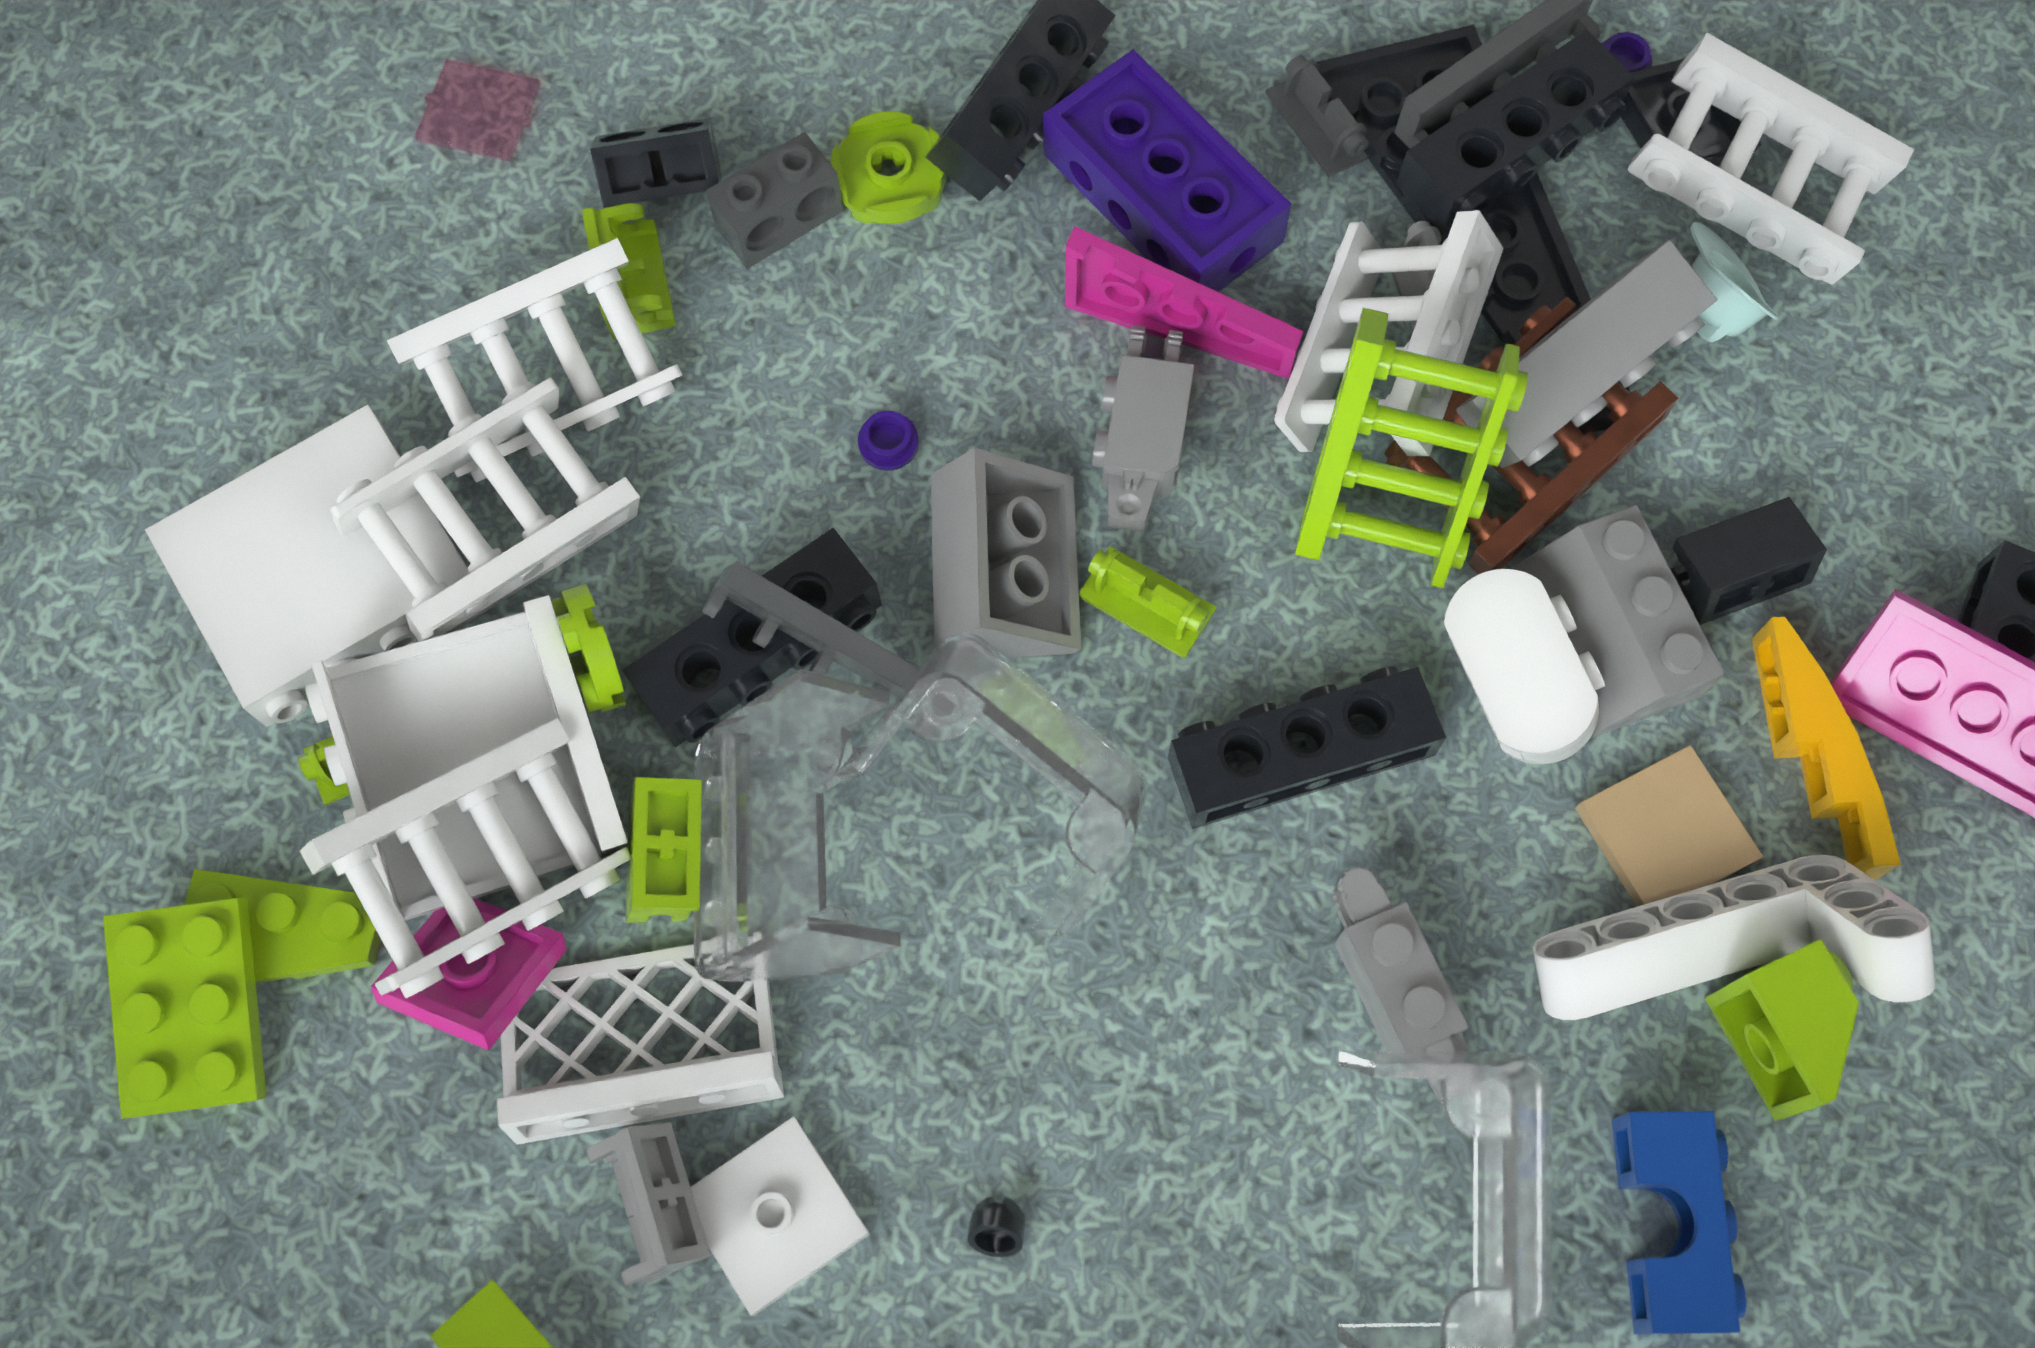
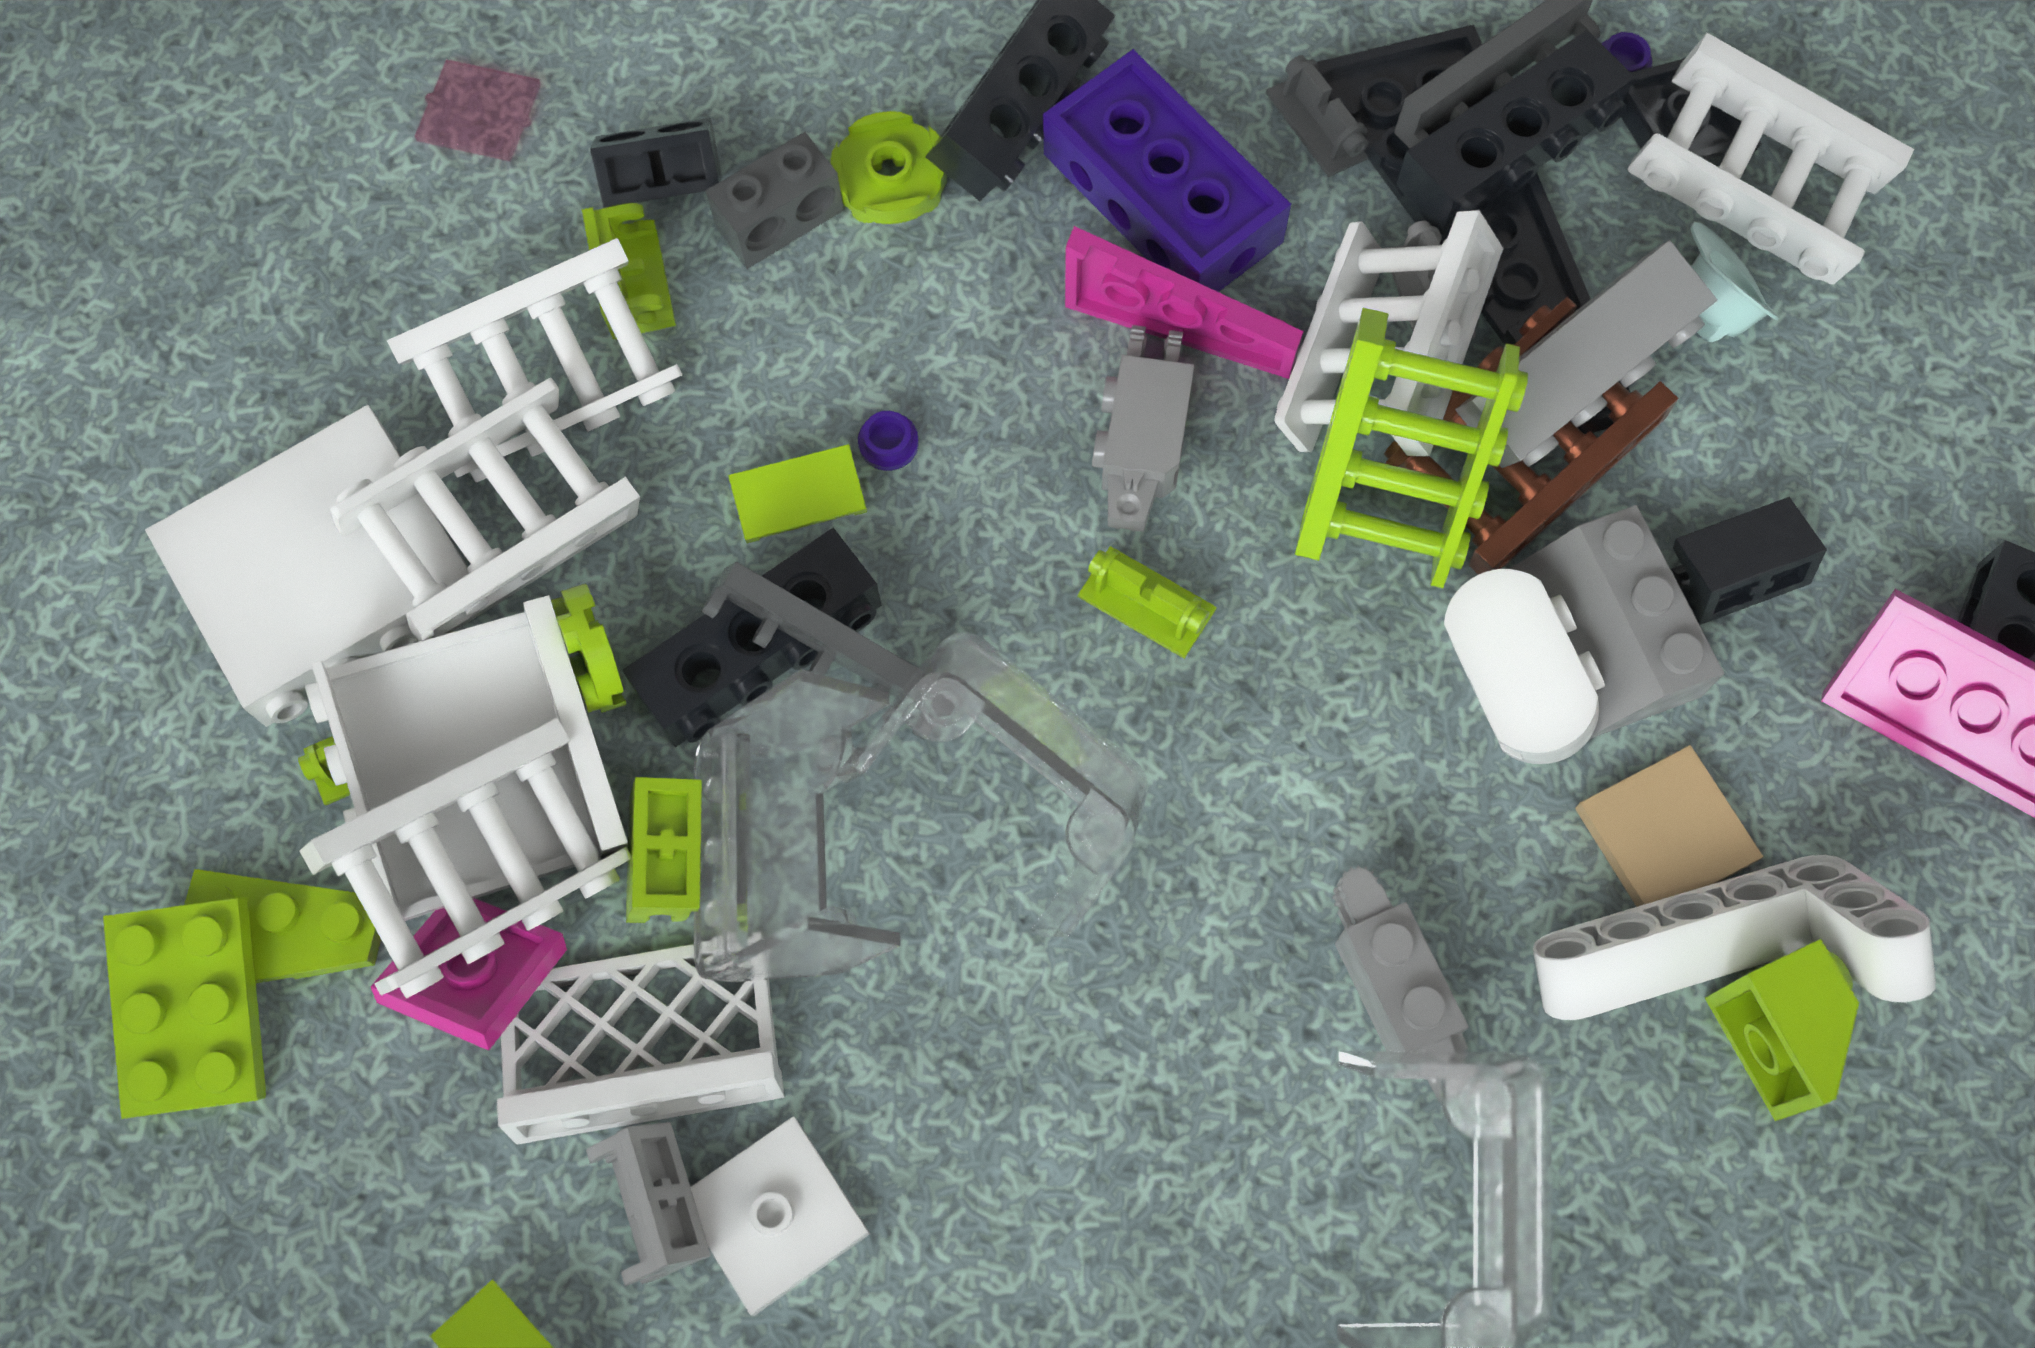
(797, 493): none -> lime hinge
(997, 1228): black hinge -> none
(1005, 555): light grey slope -> none
(1391, 698): black brick -> none
(1694, 1282): blue arch -> none
(1812, 724): yellow slope -> none

